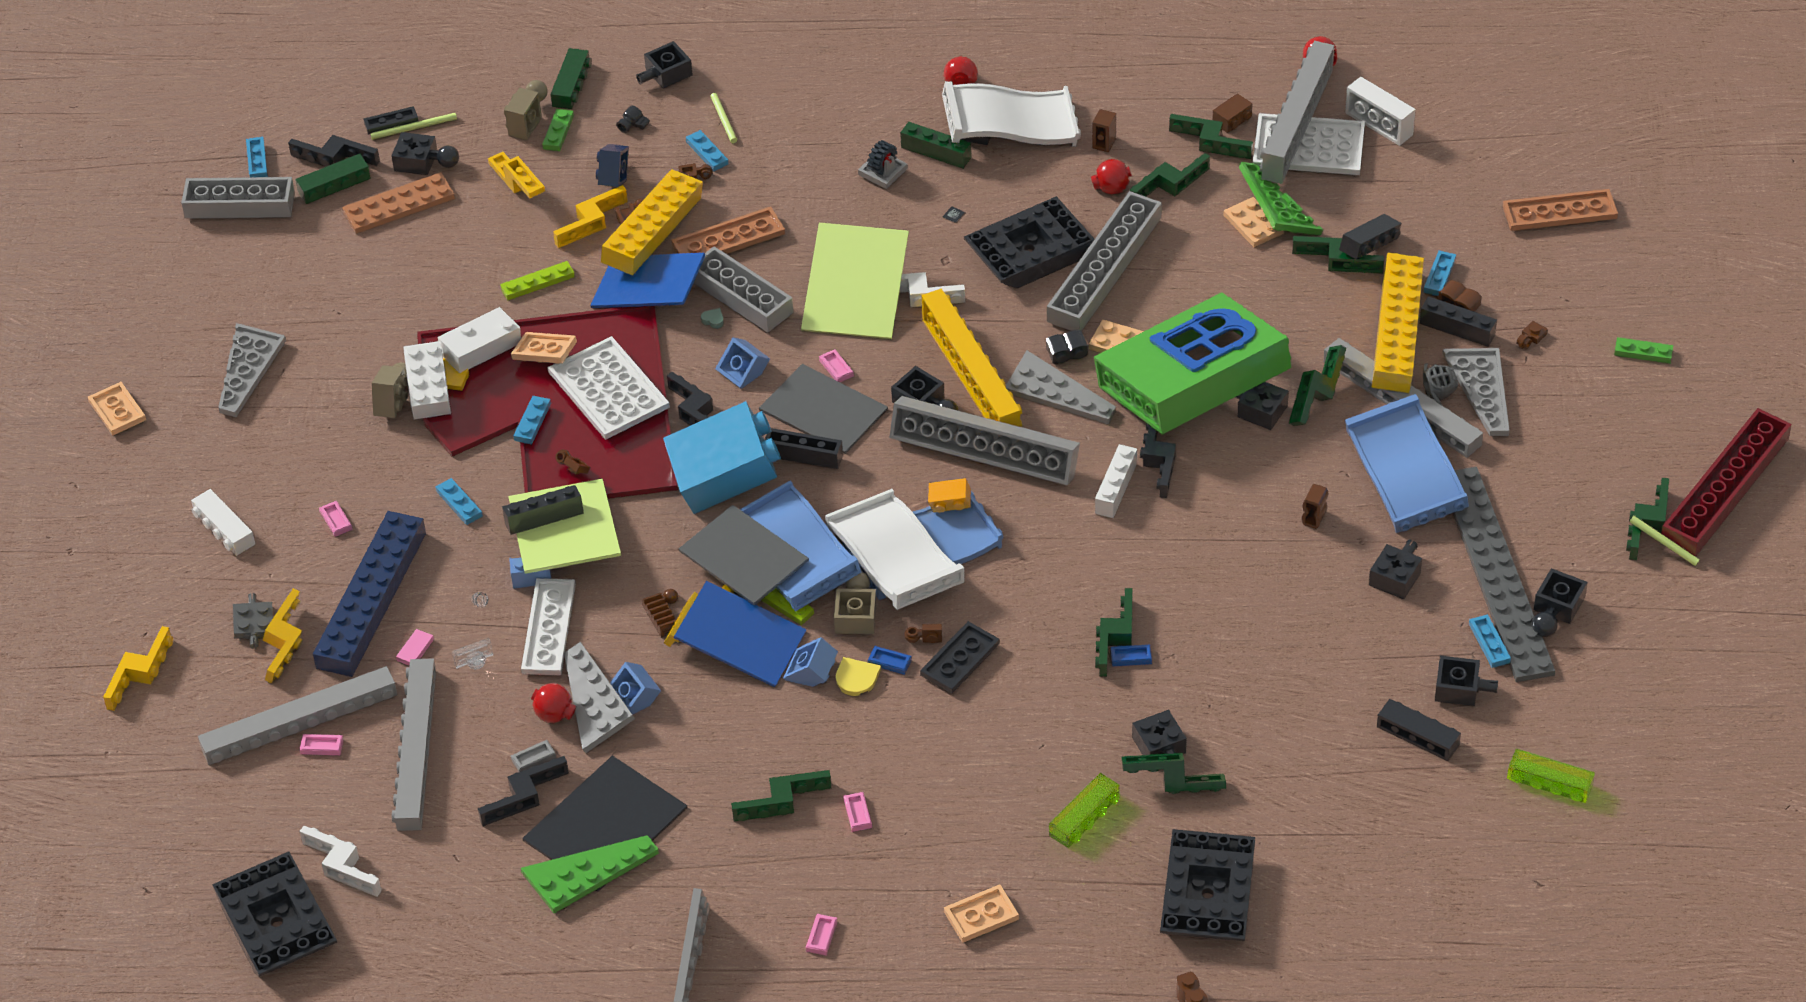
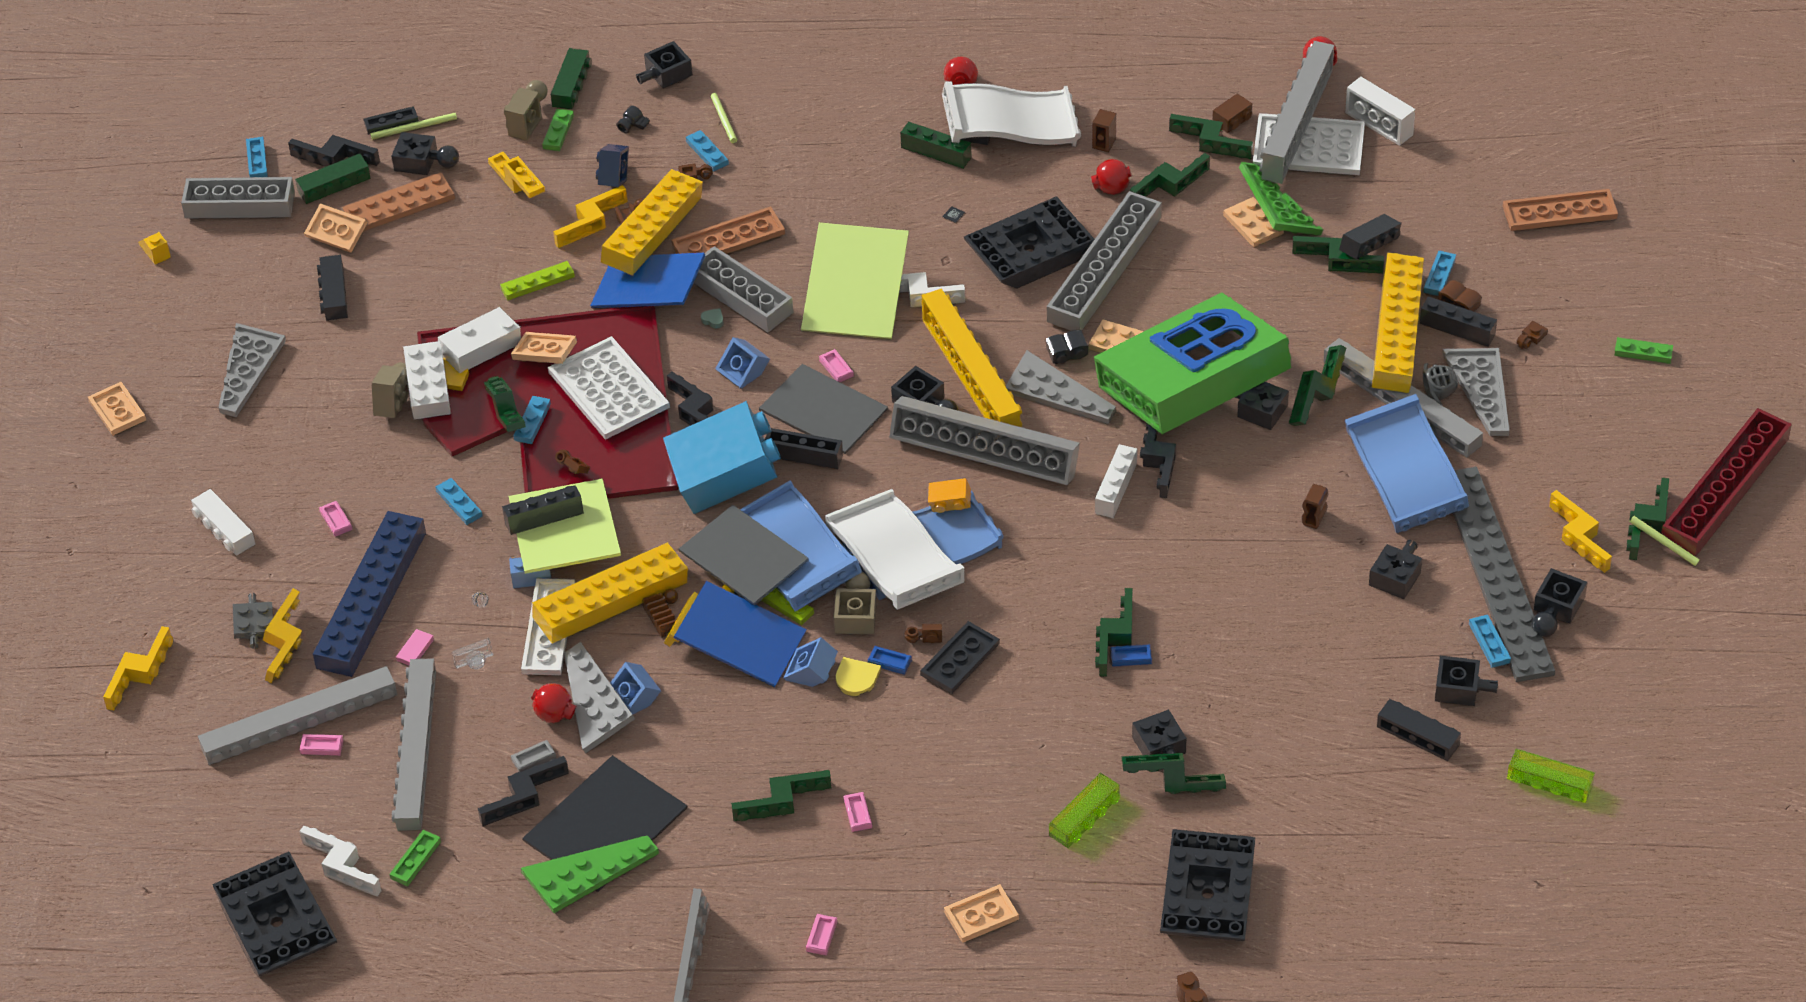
(156, 248): none -> yellow slope
(333, 287): none -> black brick
(335, 228): none -> light nougat plate
(415, 858): none -> bright green plate
(504, 404): none -> dark green bracket
(609, 592): none -> yellow brick
(883, 165): plate -> none
(1580, 531): none -> yellow bracket

